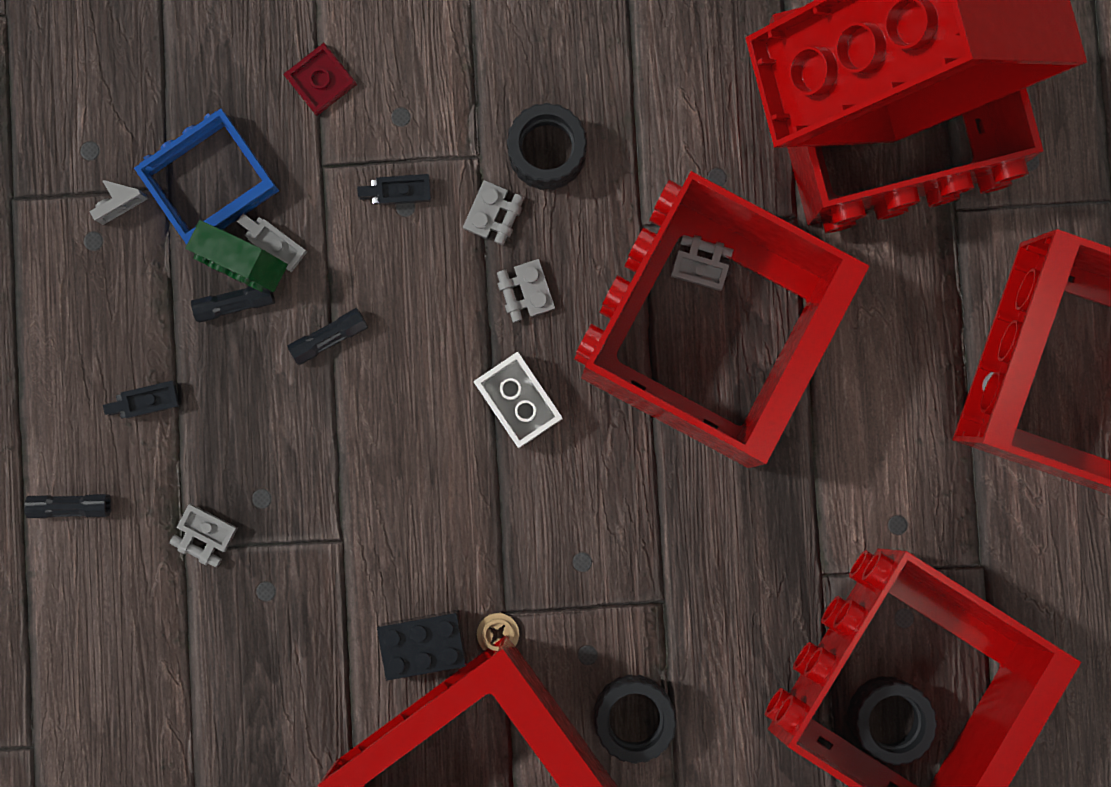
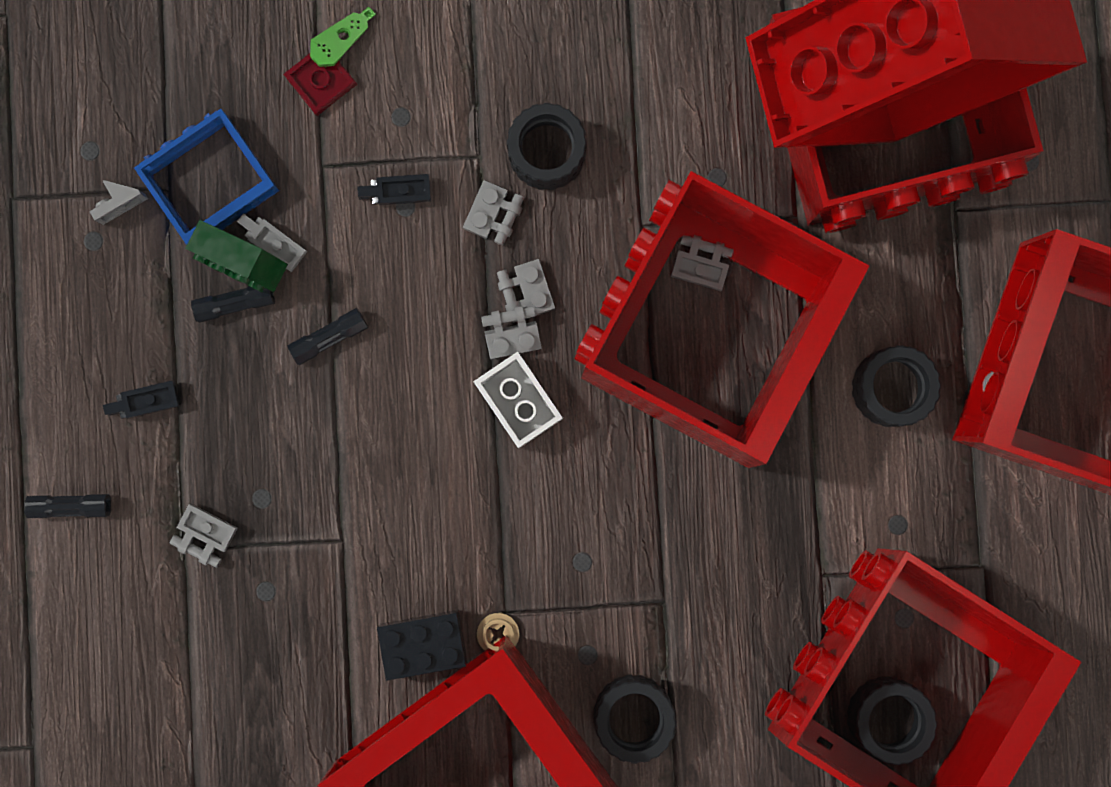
(332, 42): none -> bright green piece
(514, 338): none -> light grey plate
(927, 380): none -> black tyre

